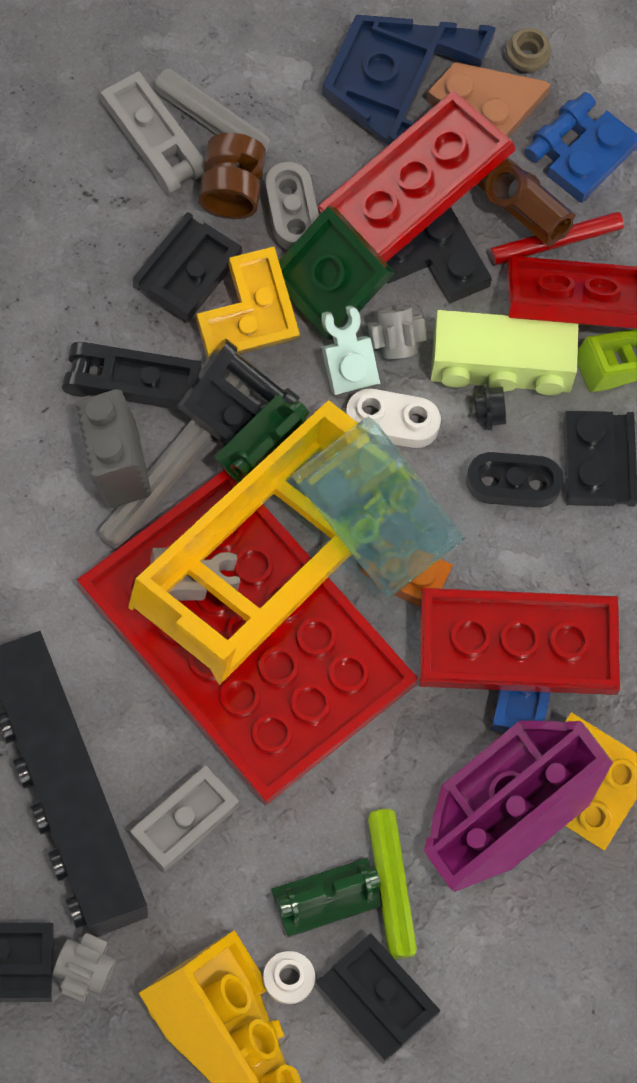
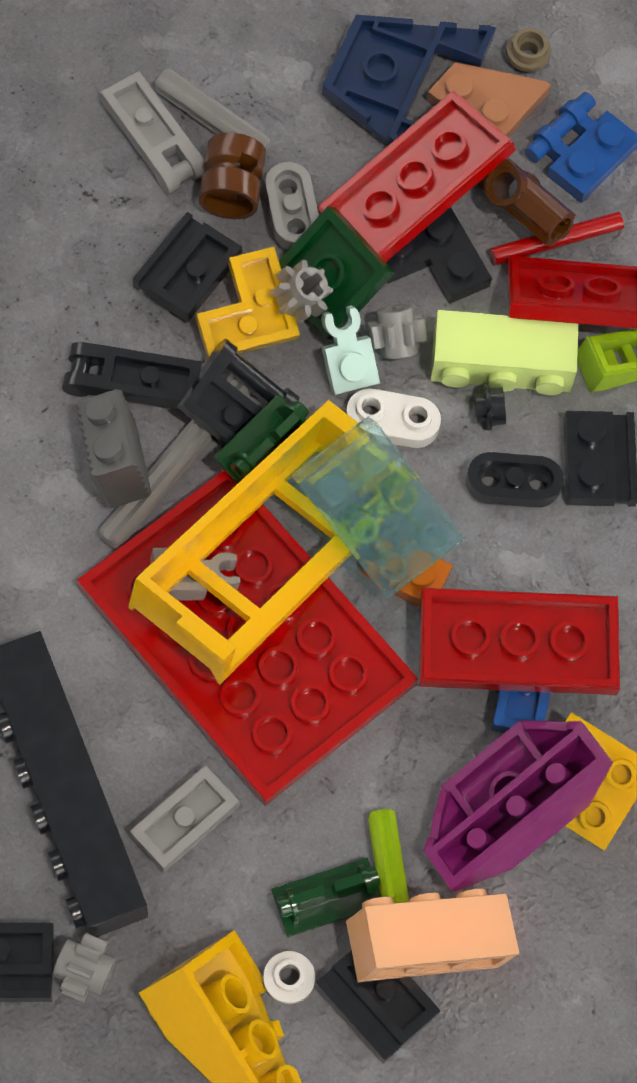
(301, 291): none -> light grey gear
(431, 935): none -> light nougat brick

